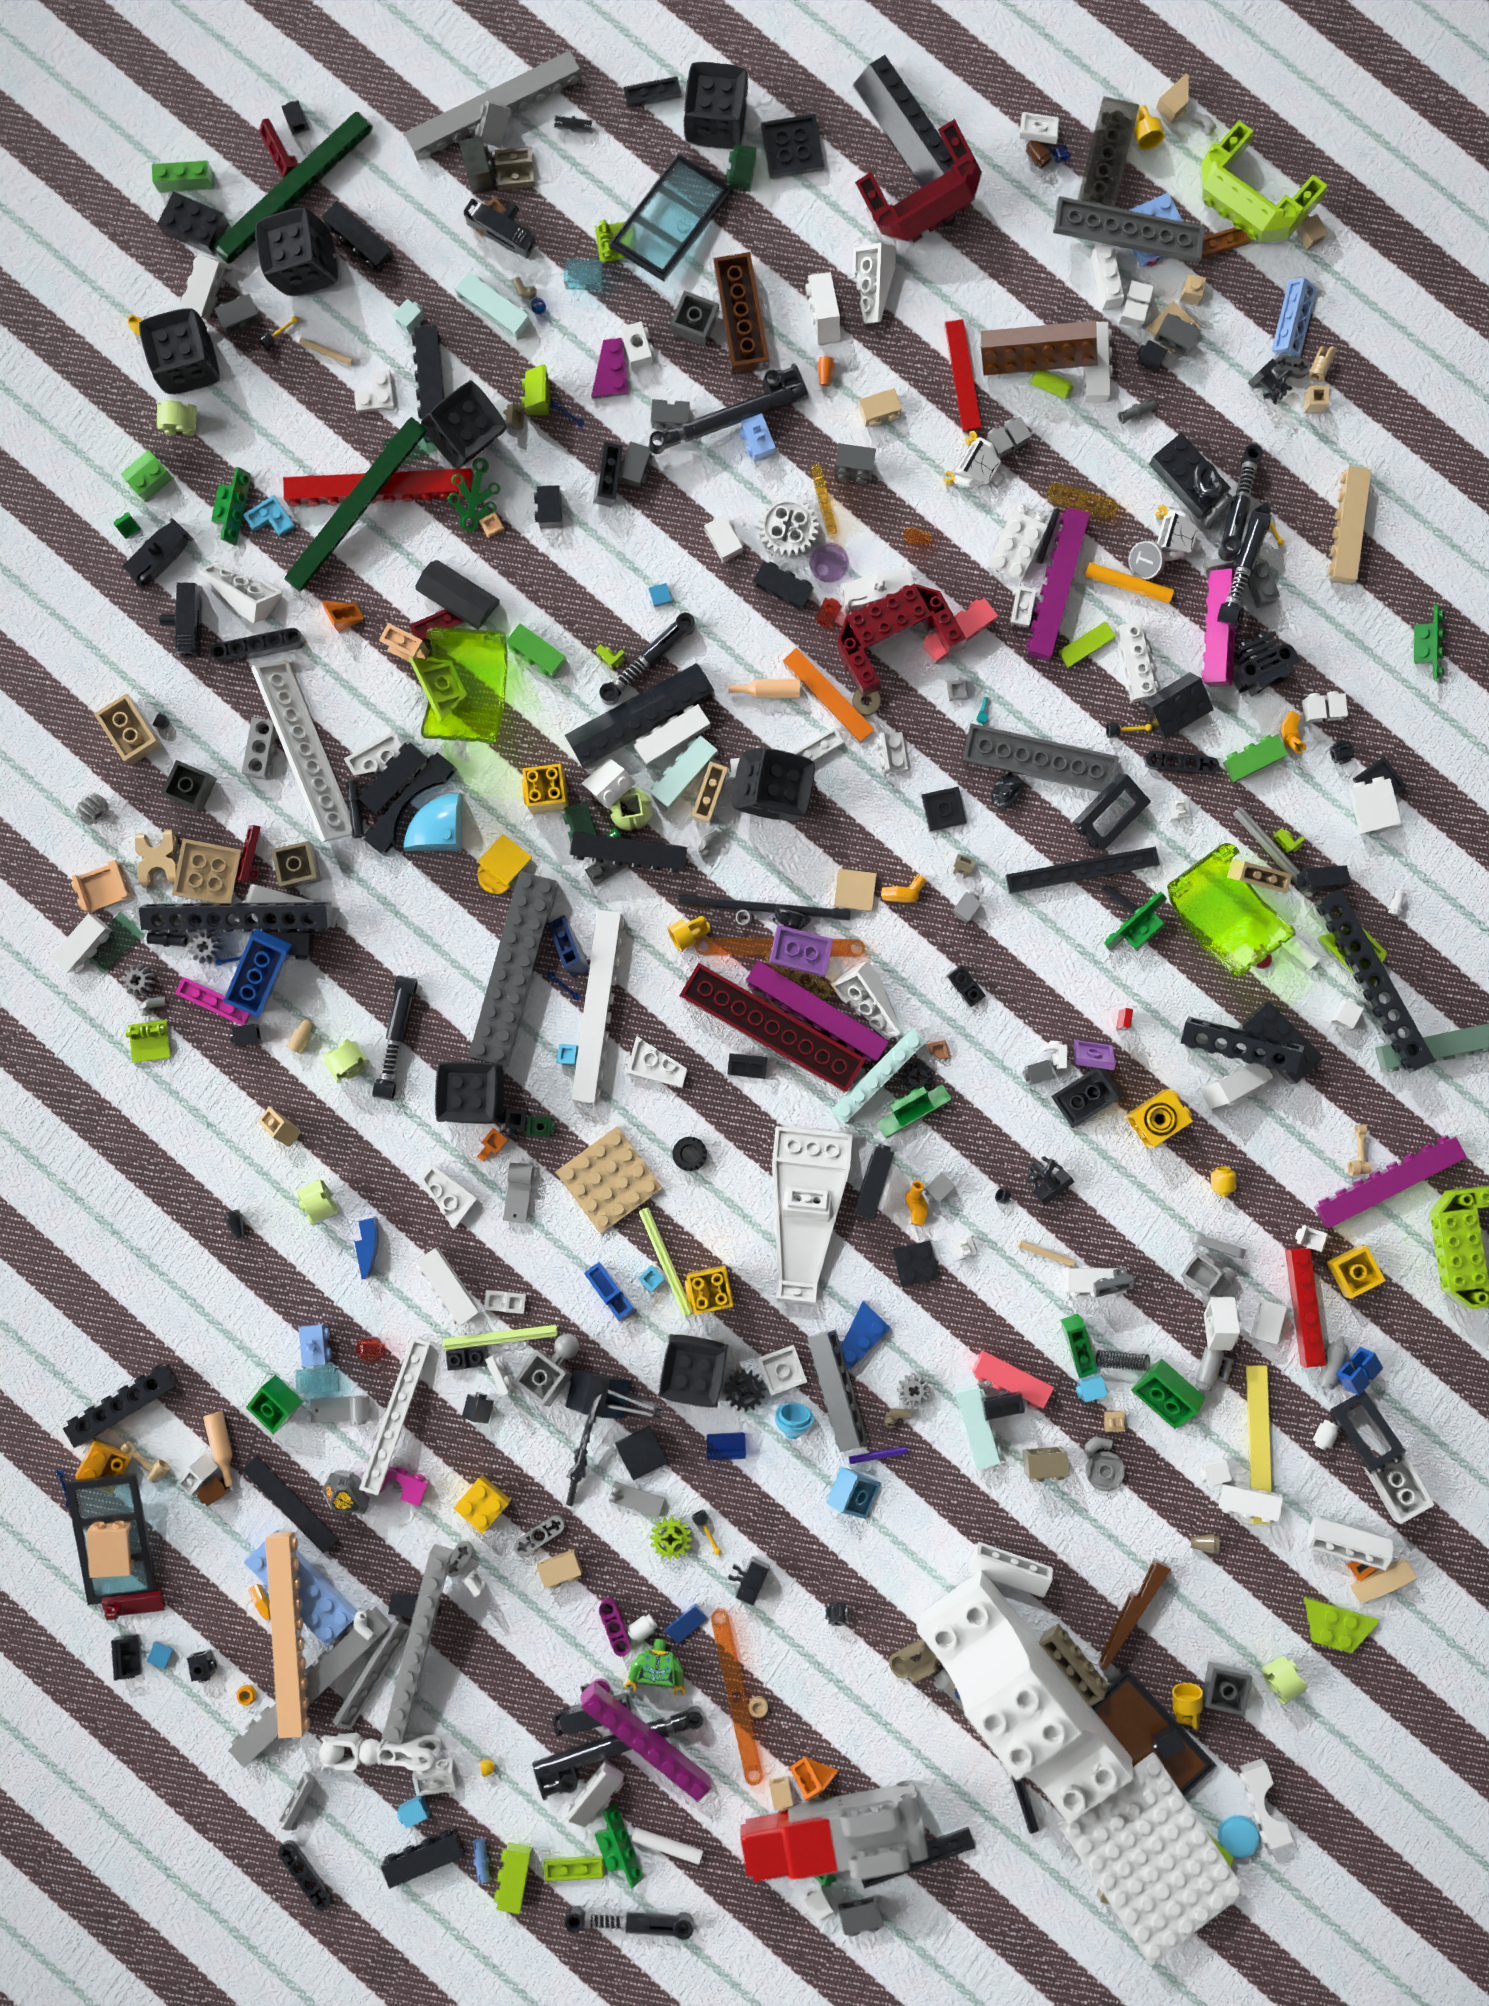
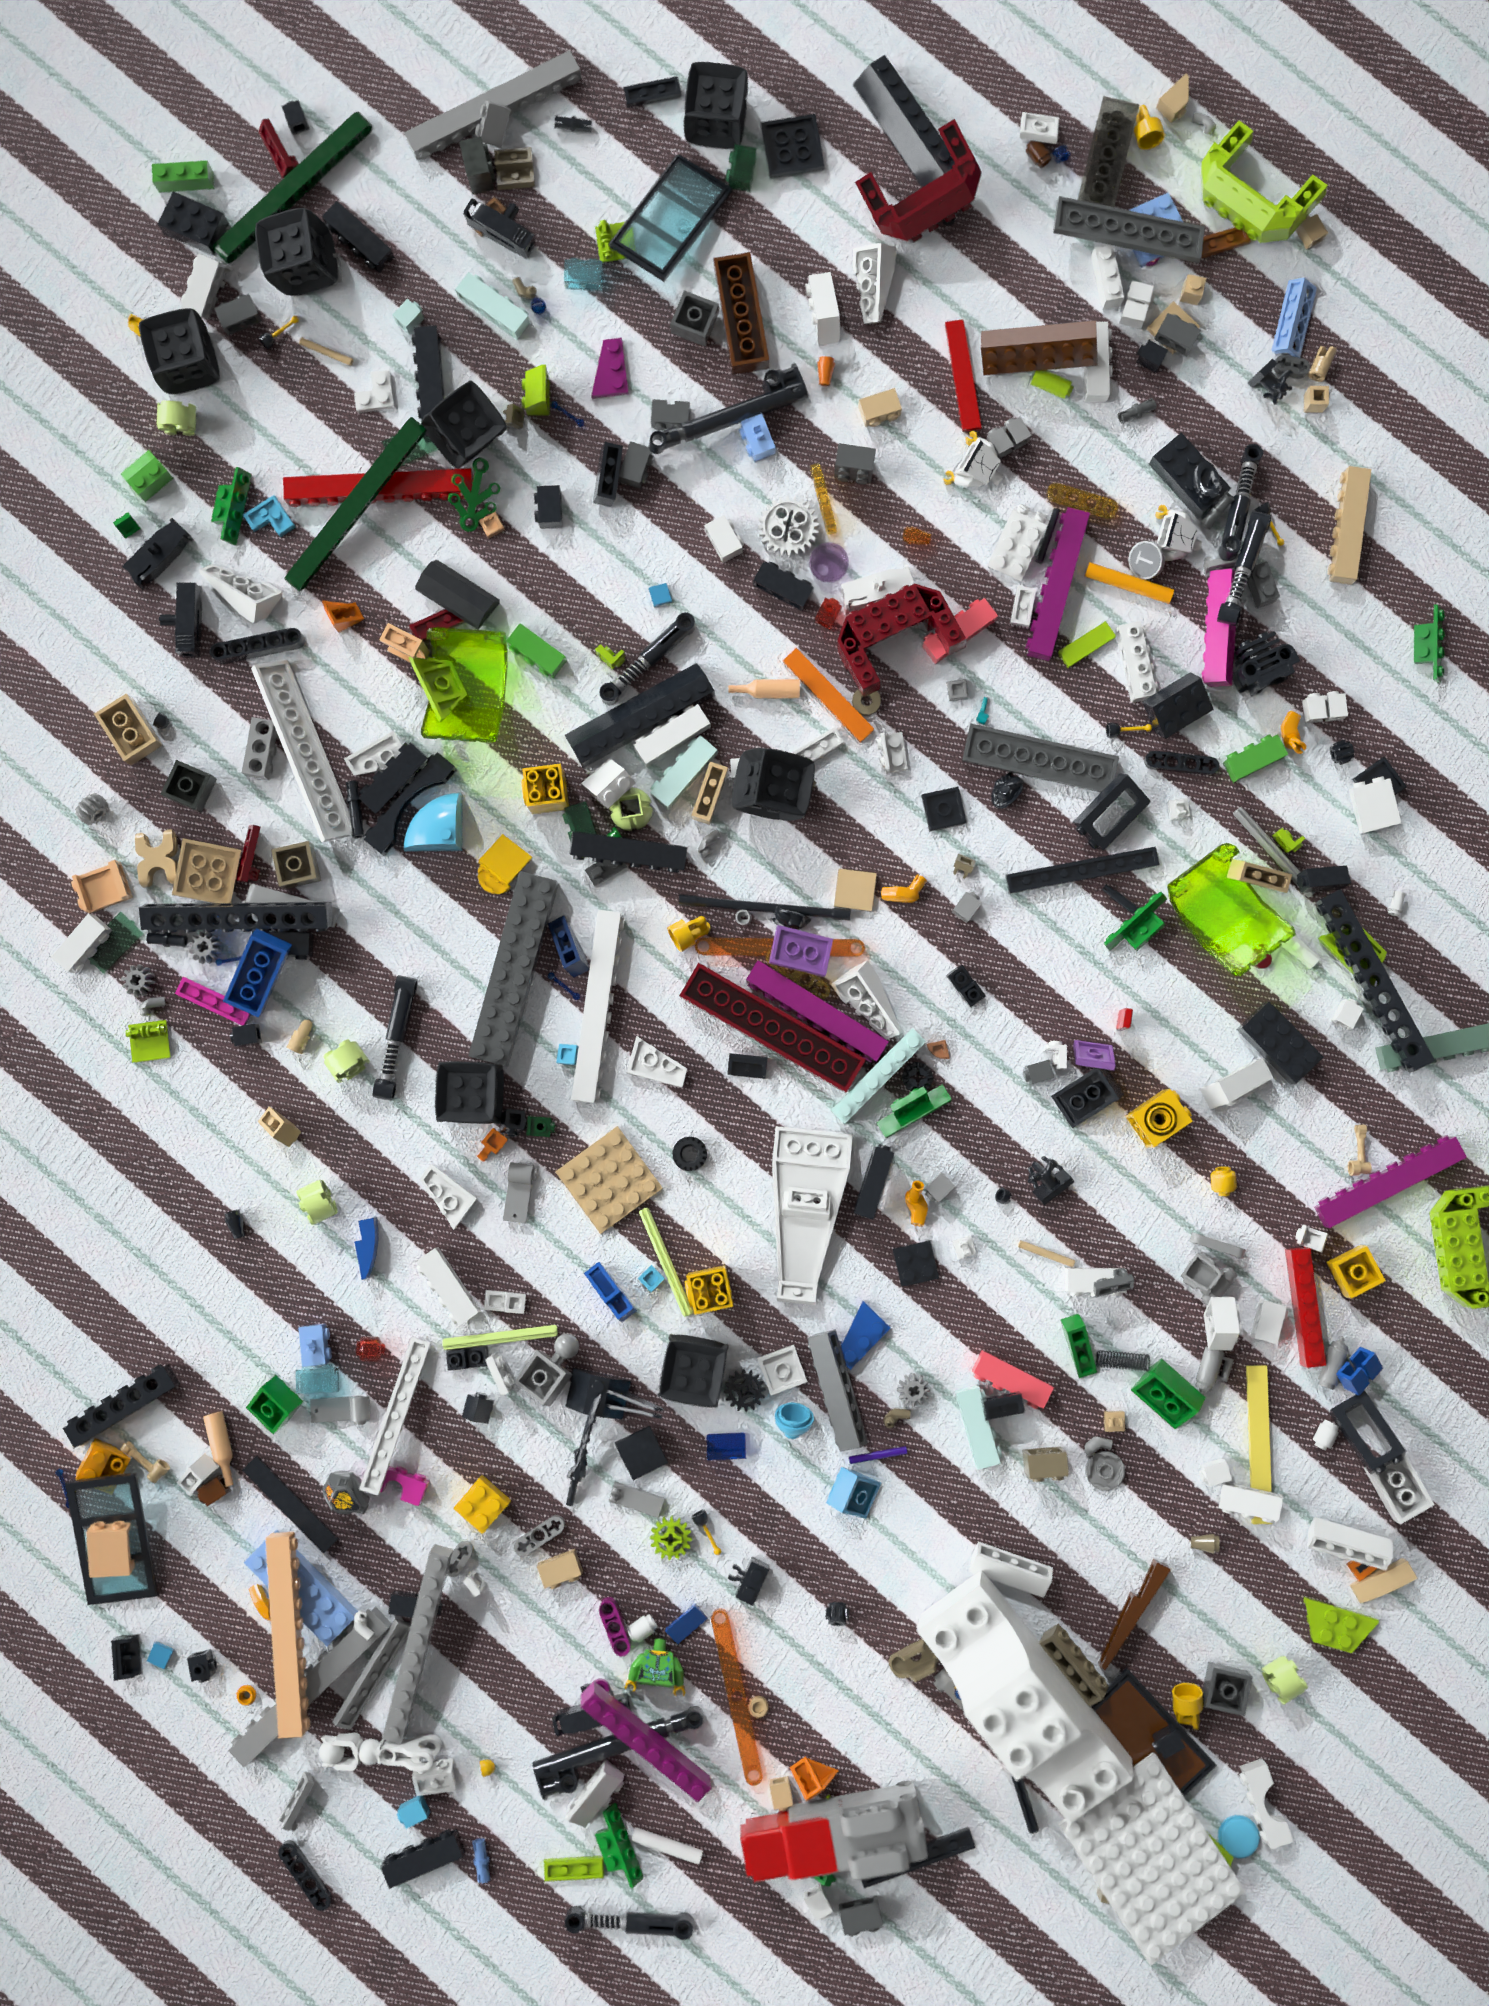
(132, 1604): dark red hinge -> none
(513, 1878): lime brick -> none
(635, 334): white brick -> none
(1091, 1388): medium azure brick -> none
(1252, 1041): black brick -> none

